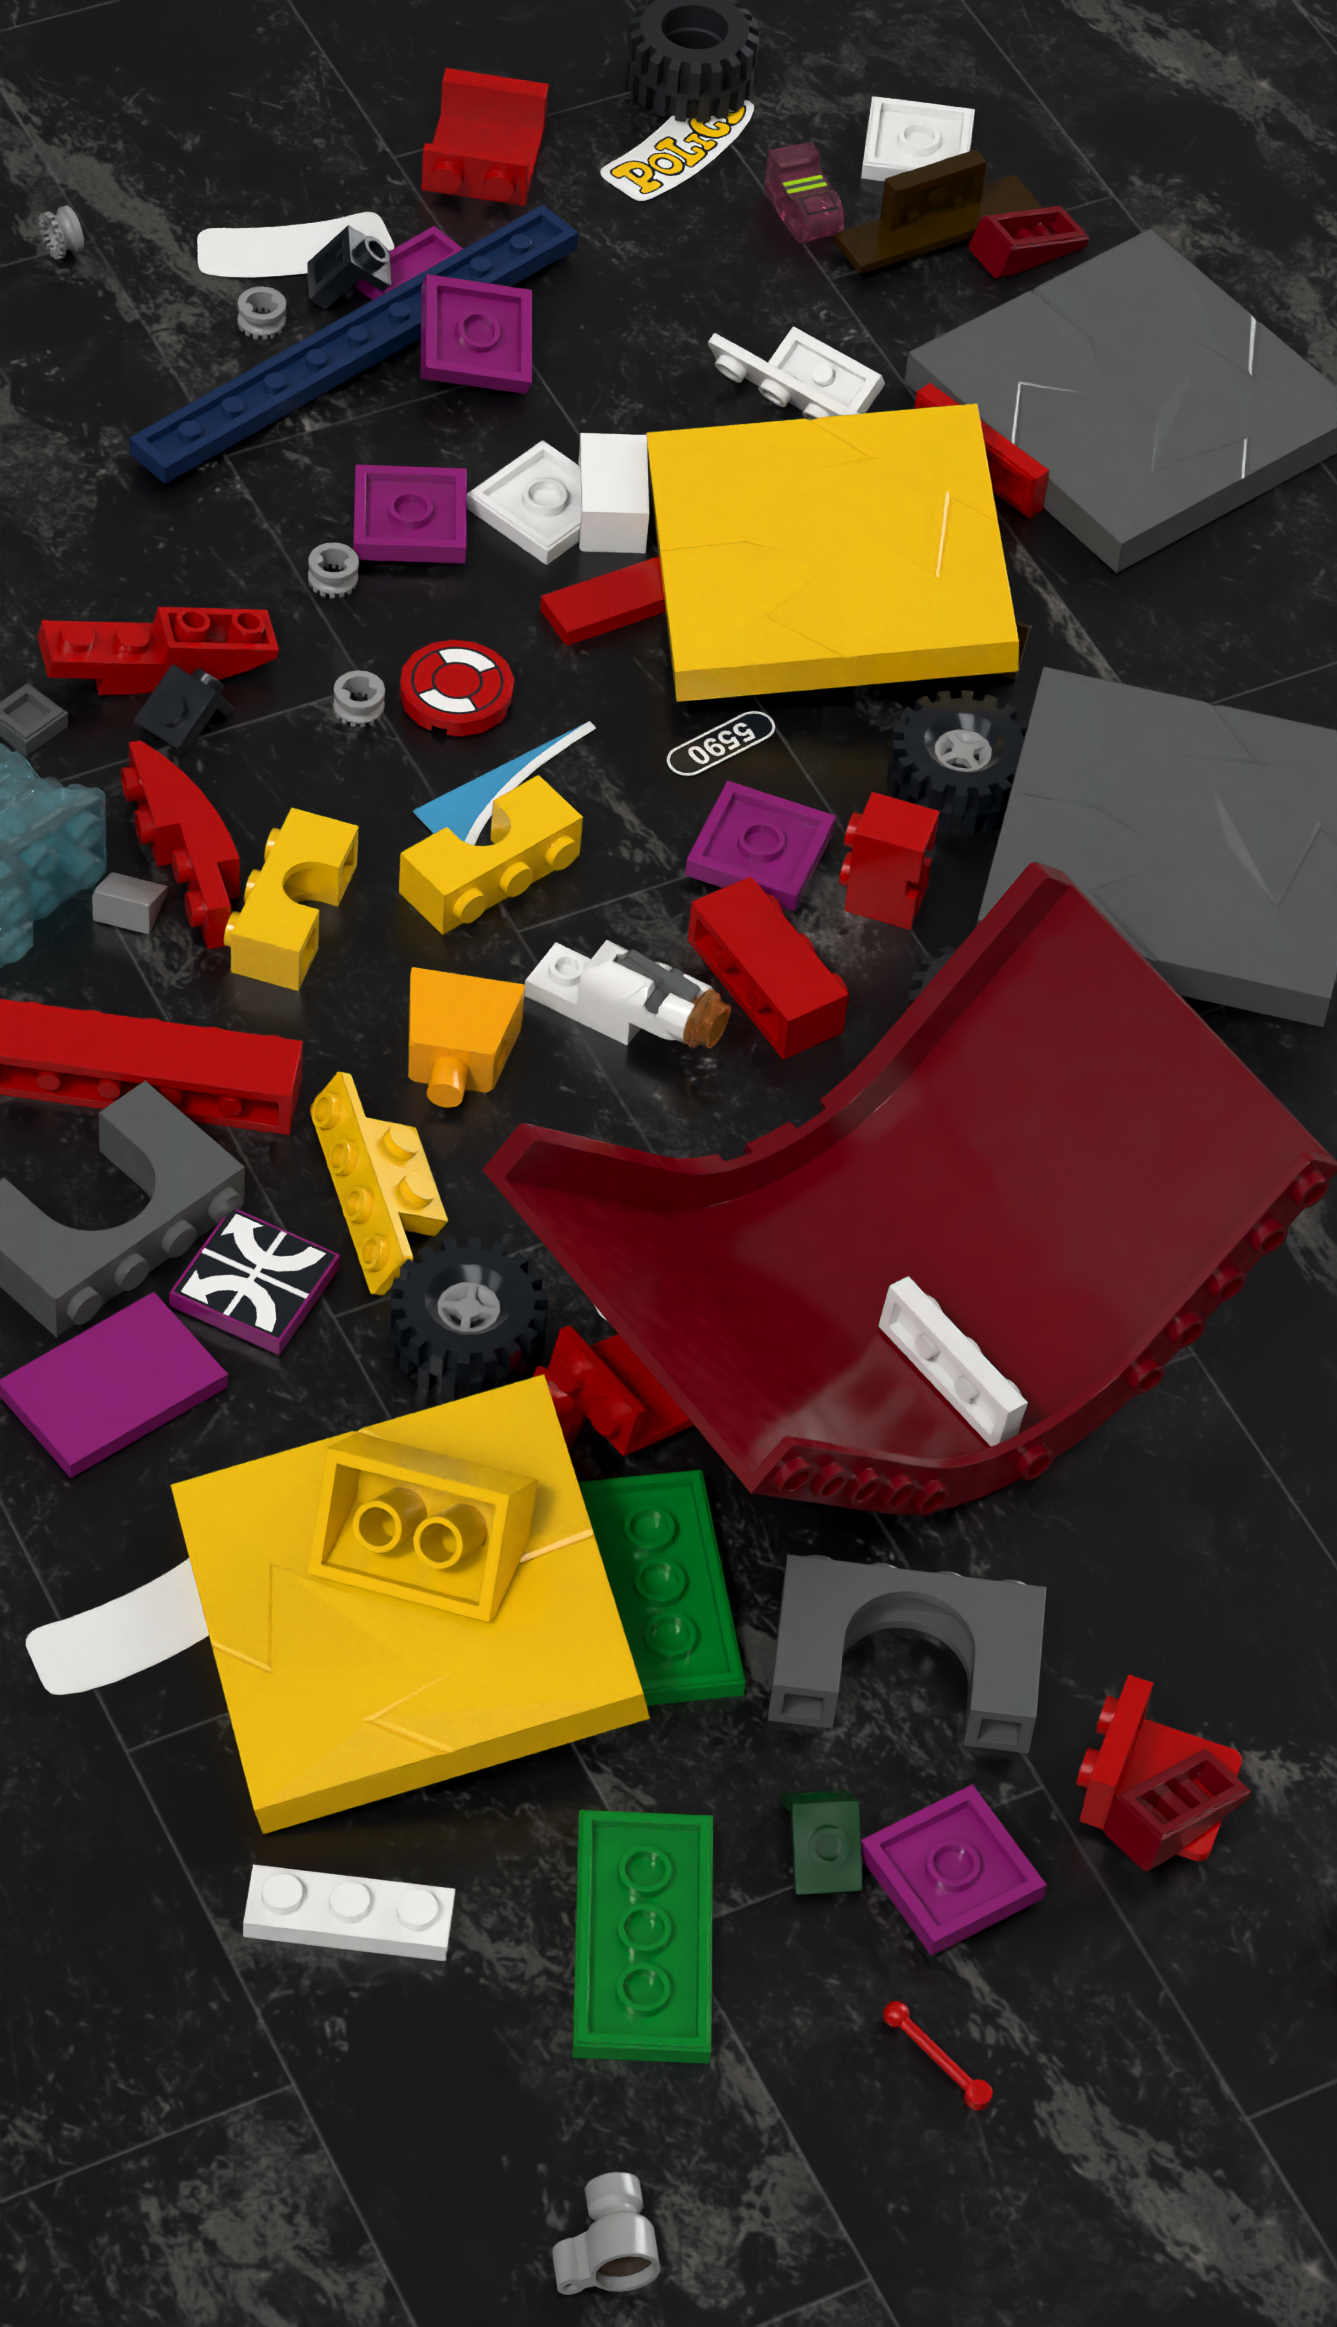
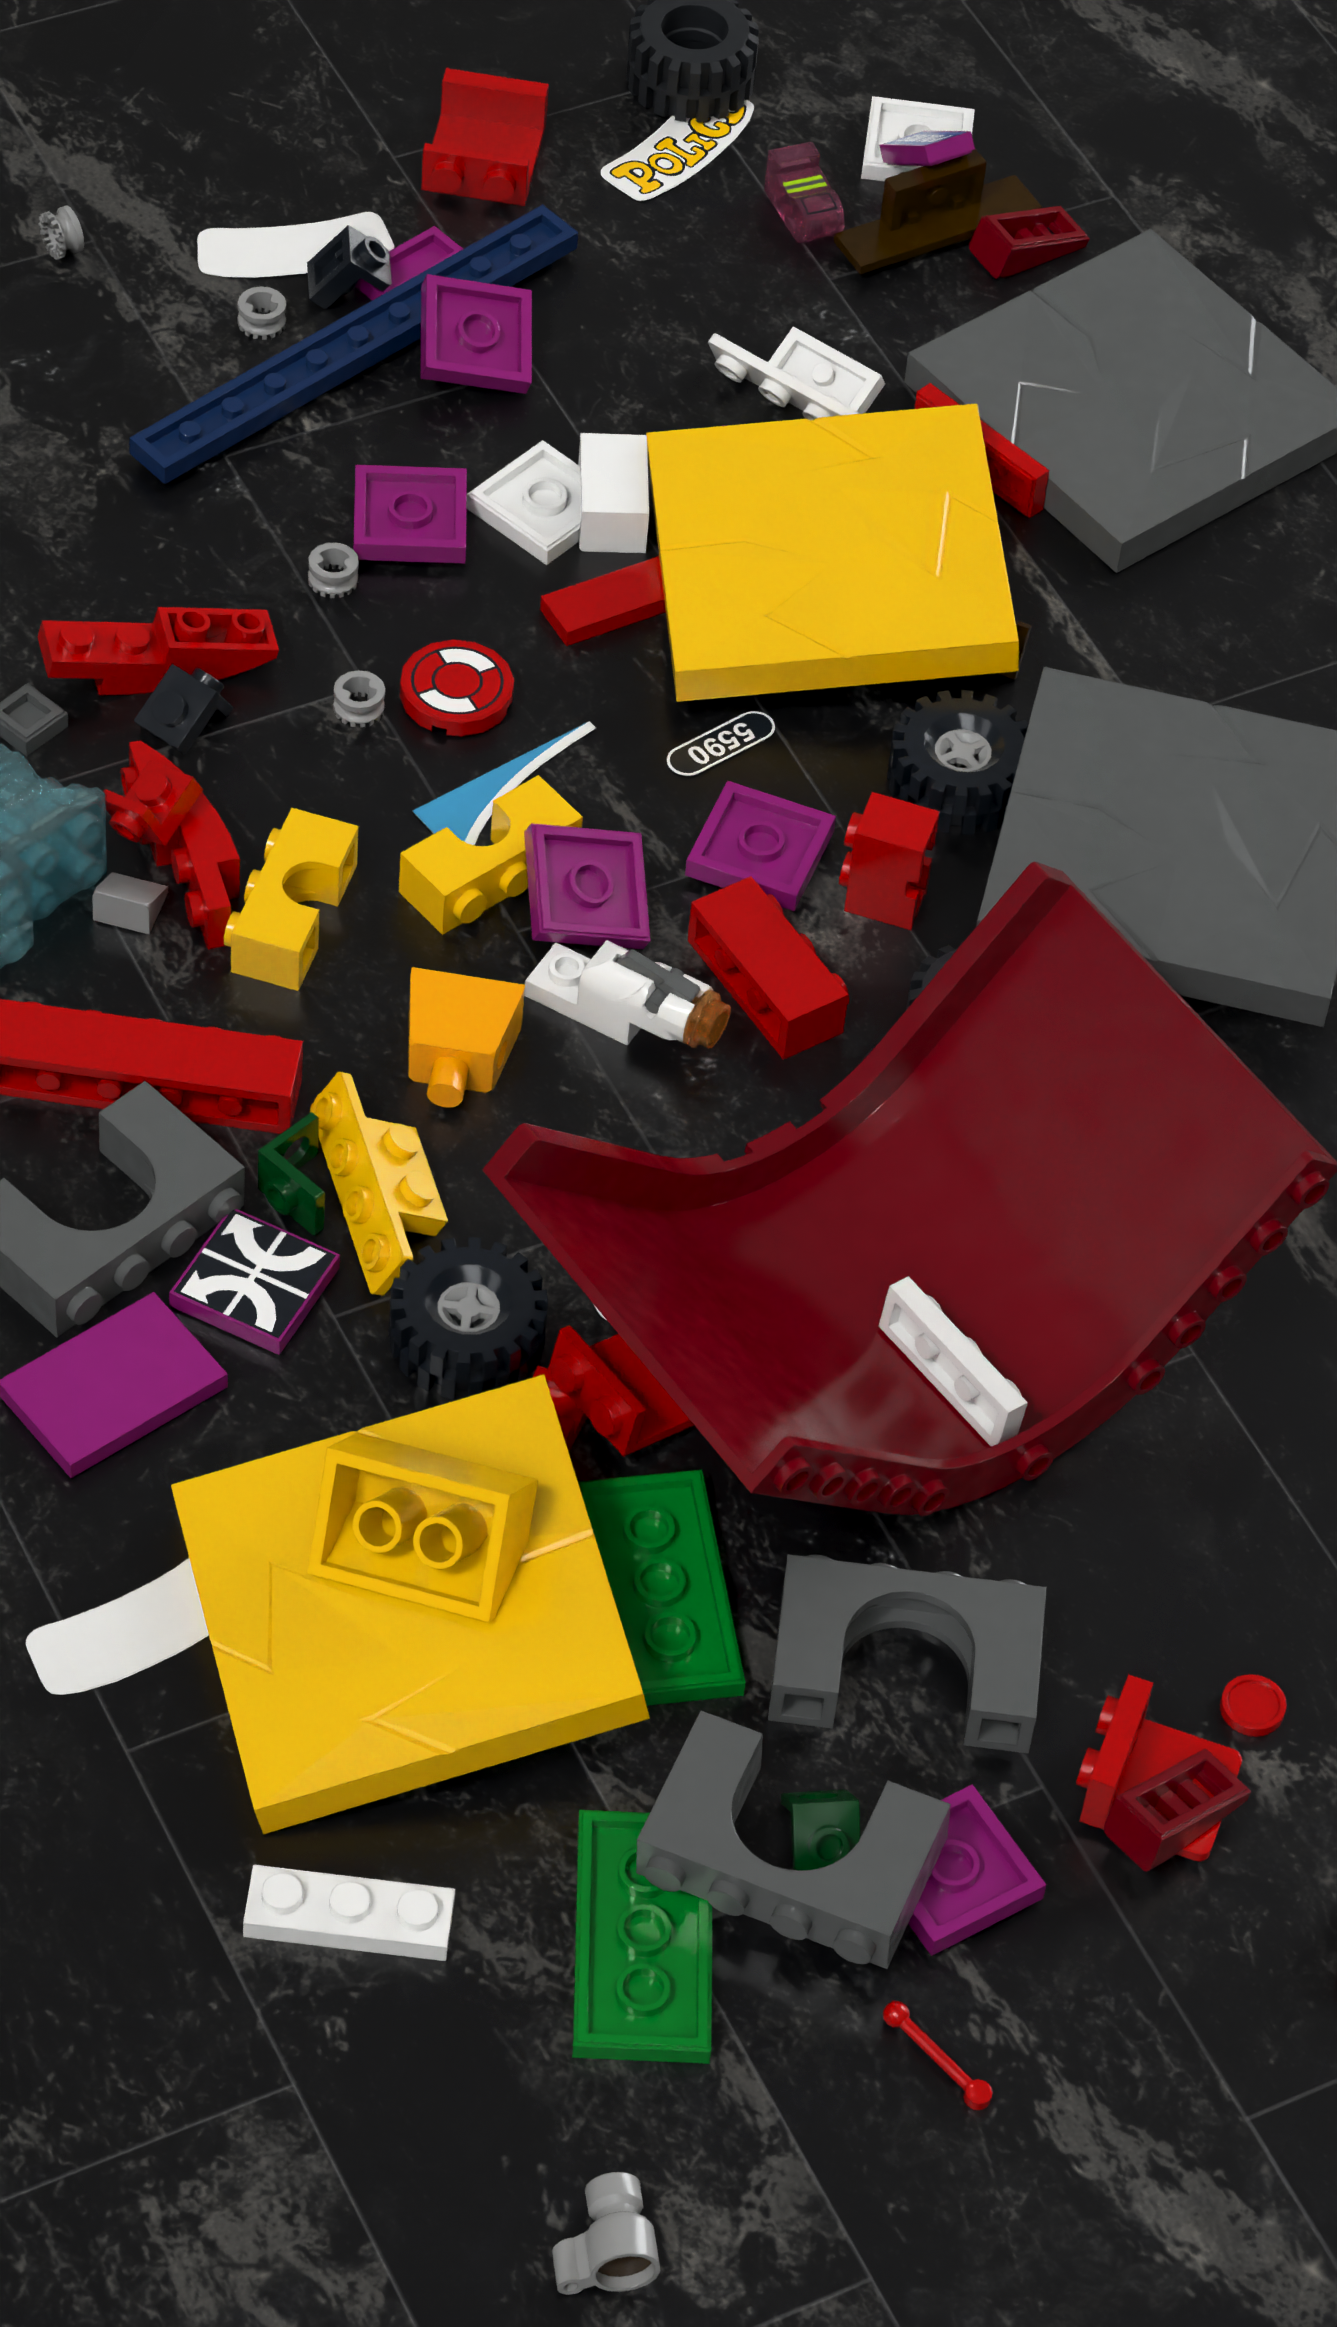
(153, 804): none -> red bracket
(284, 1184): none -> dark green bracket
(586, 886): none -> magenta tile
(849, 1906): none -> dark grey arch
(927, 148): none -> magenta tile
(1253, 1705): none -> red piece

